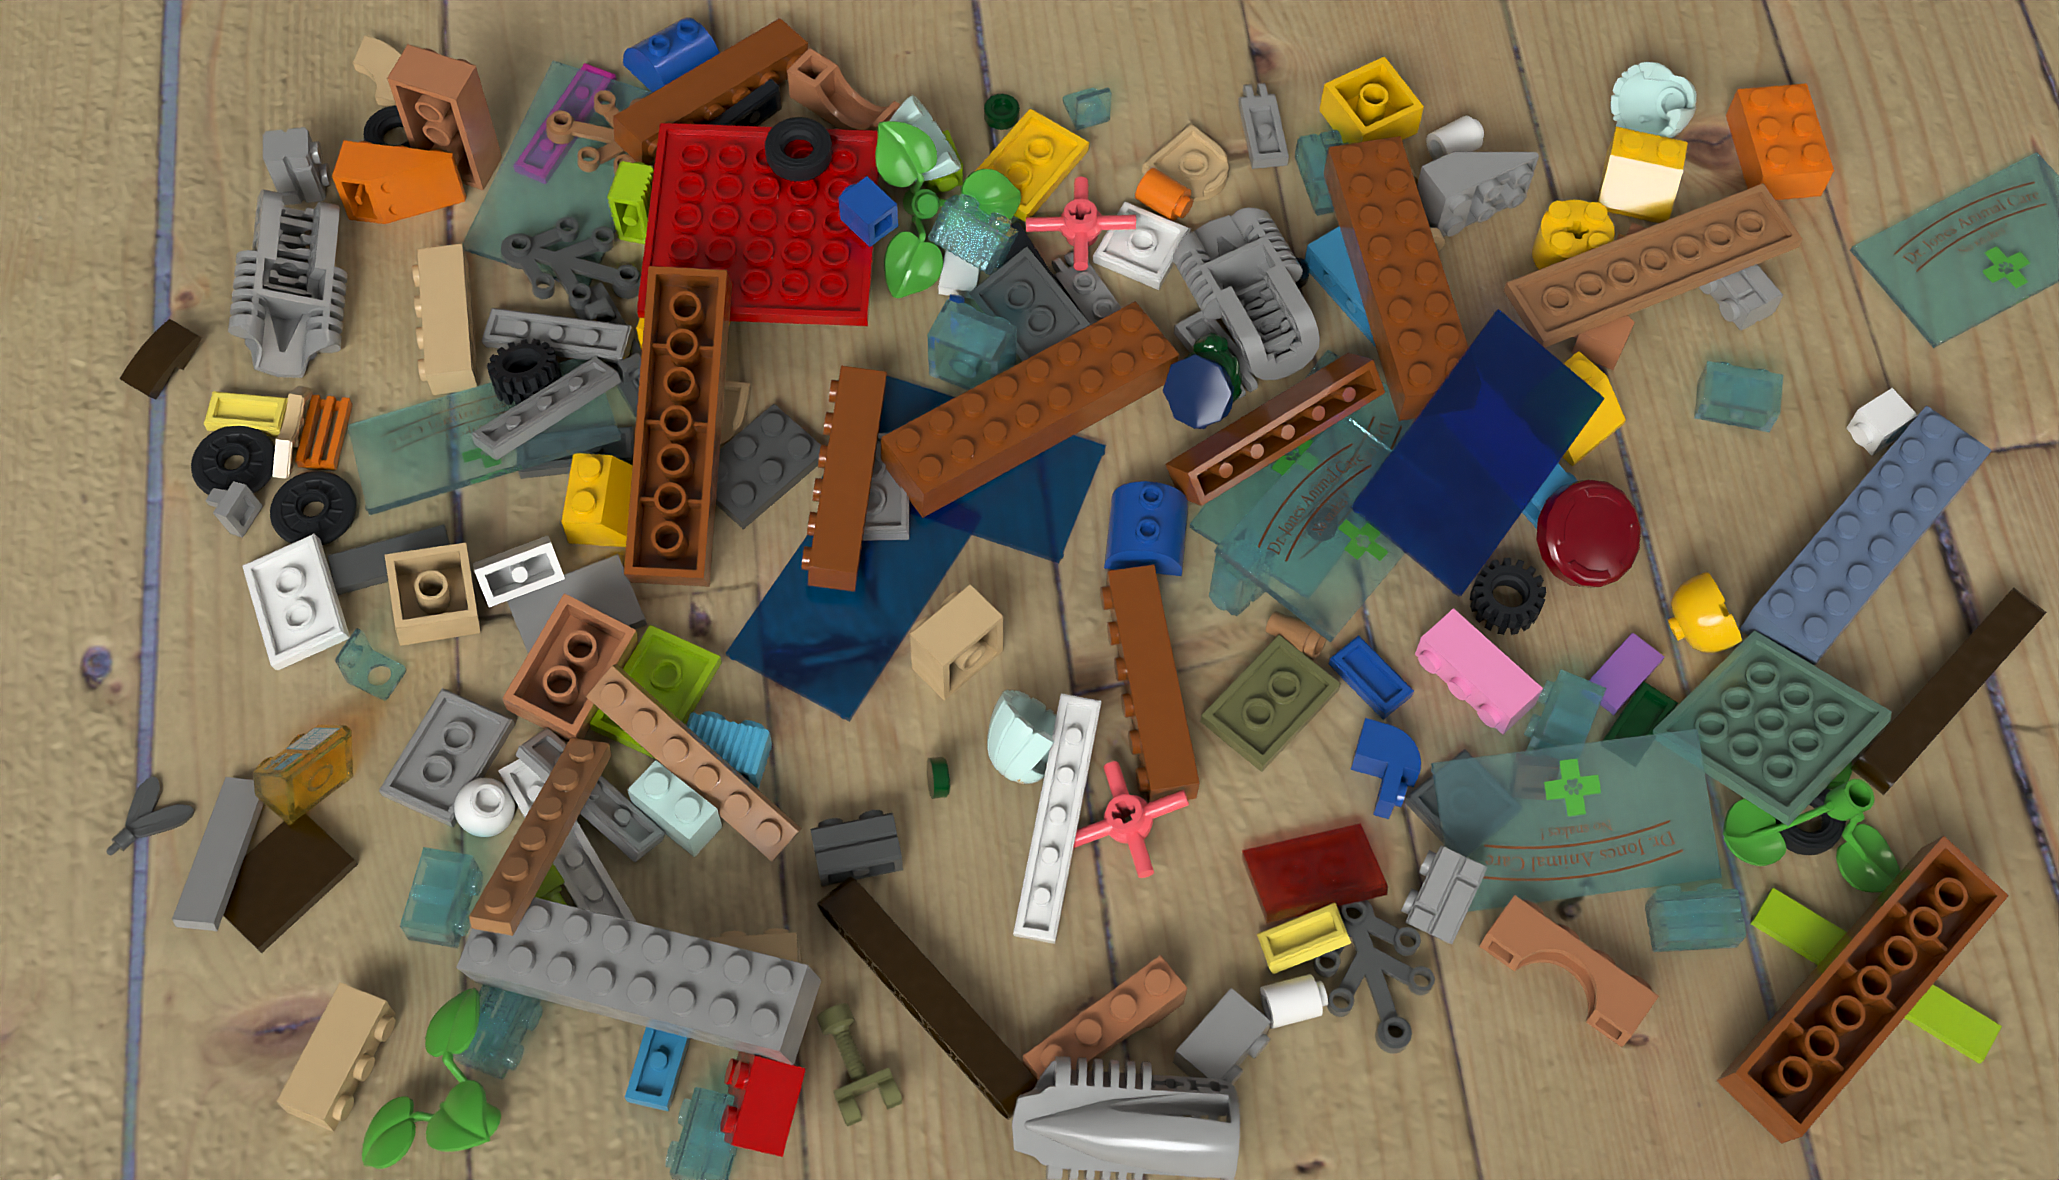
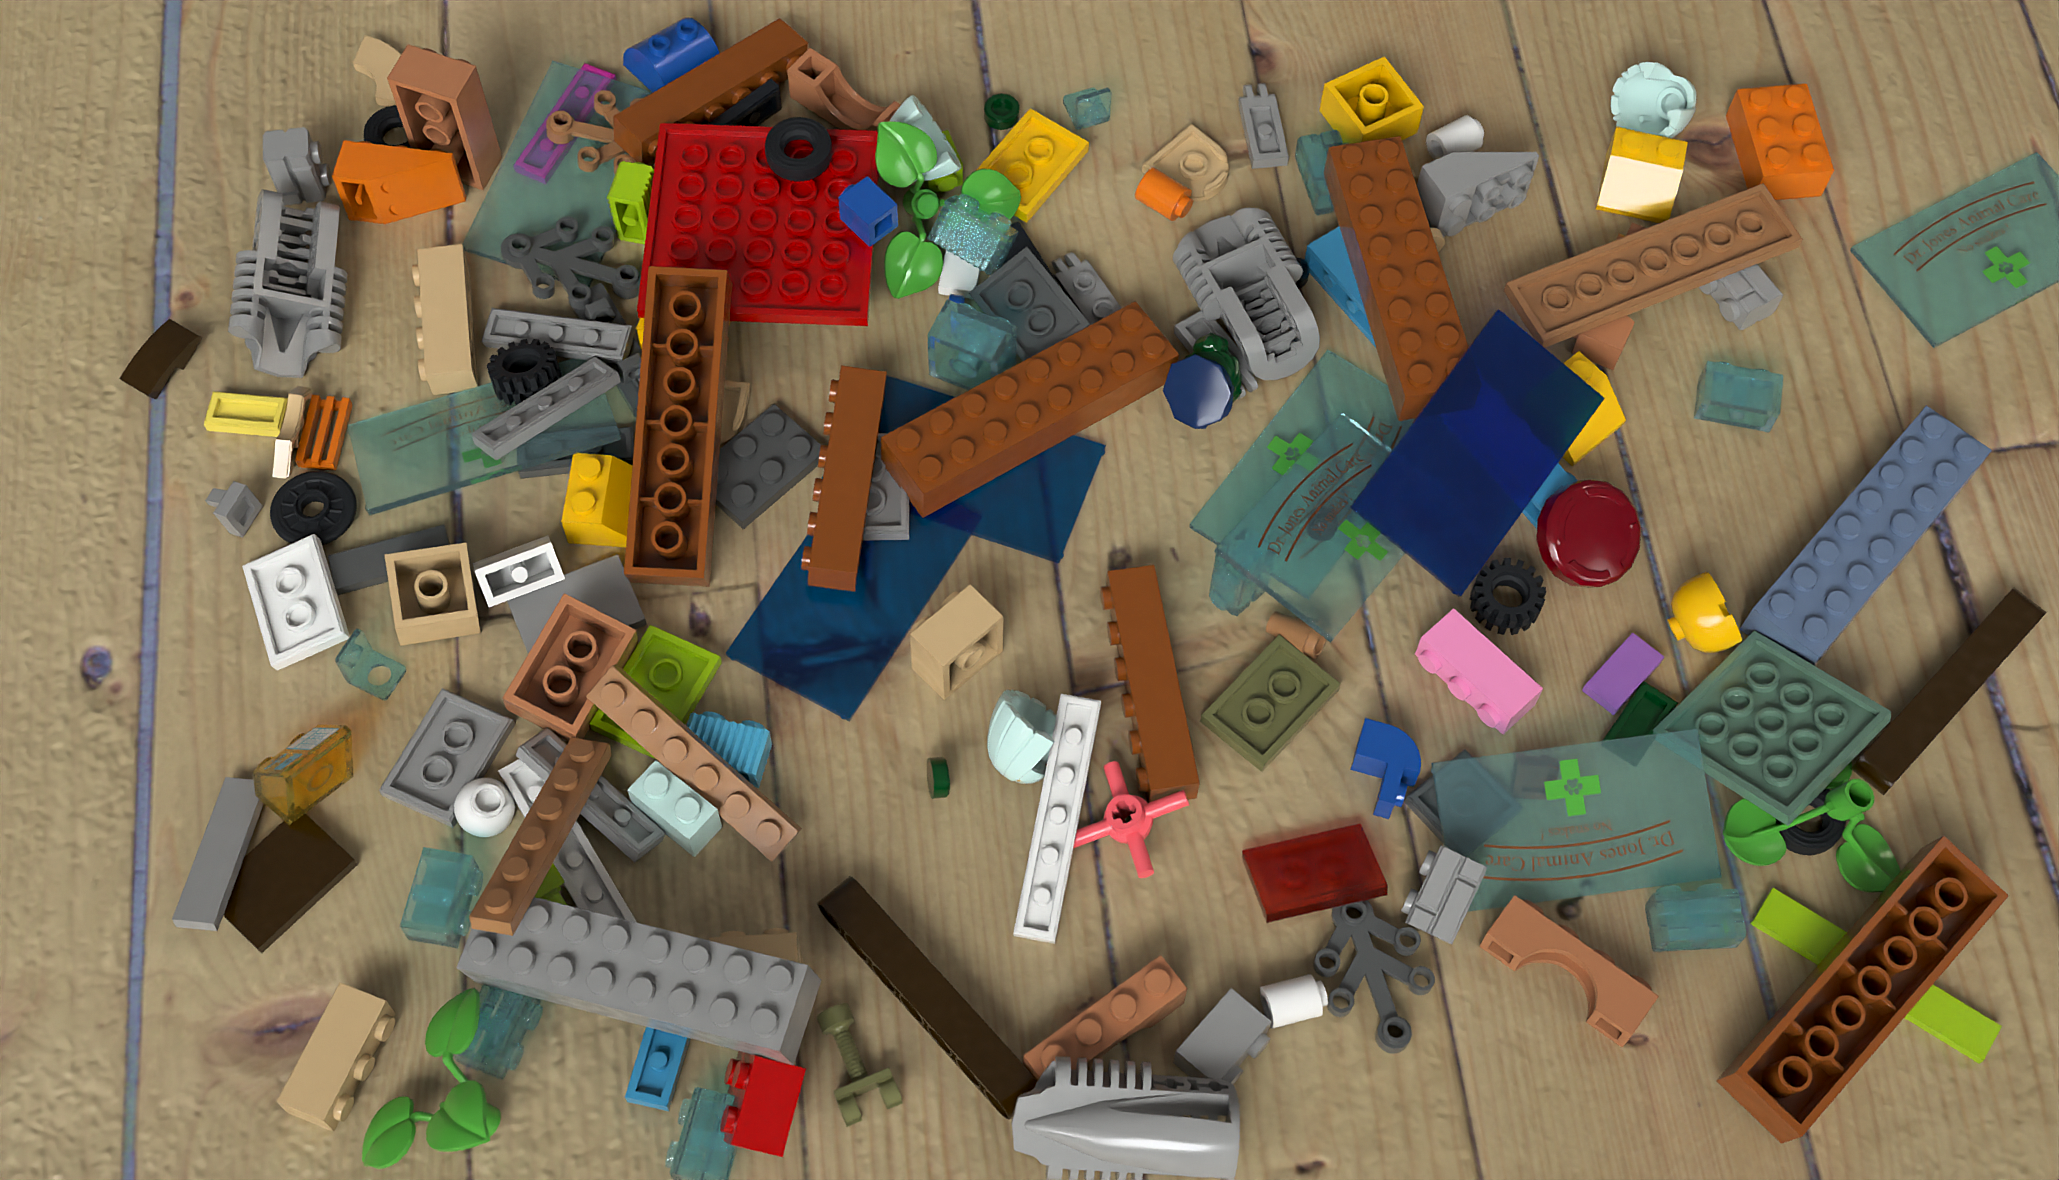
(144, 821): dark grey piece -> none
(217, 447): black wheel -> none
(856, 847): dark grey brick -> none
(1081, 223): coral bar -> none
(1142, 252): white tile -> none
(1147, 528): blue brick -> none
(1275, 428): dark orange brick -> none
(1303, 938): light yellow tile -> none
(1371, 677): blue tile -> none
(1567, 712): clear light blue brick -> none
(1570, 230): yellow brick -> none
(1881, 421): white brick -> none

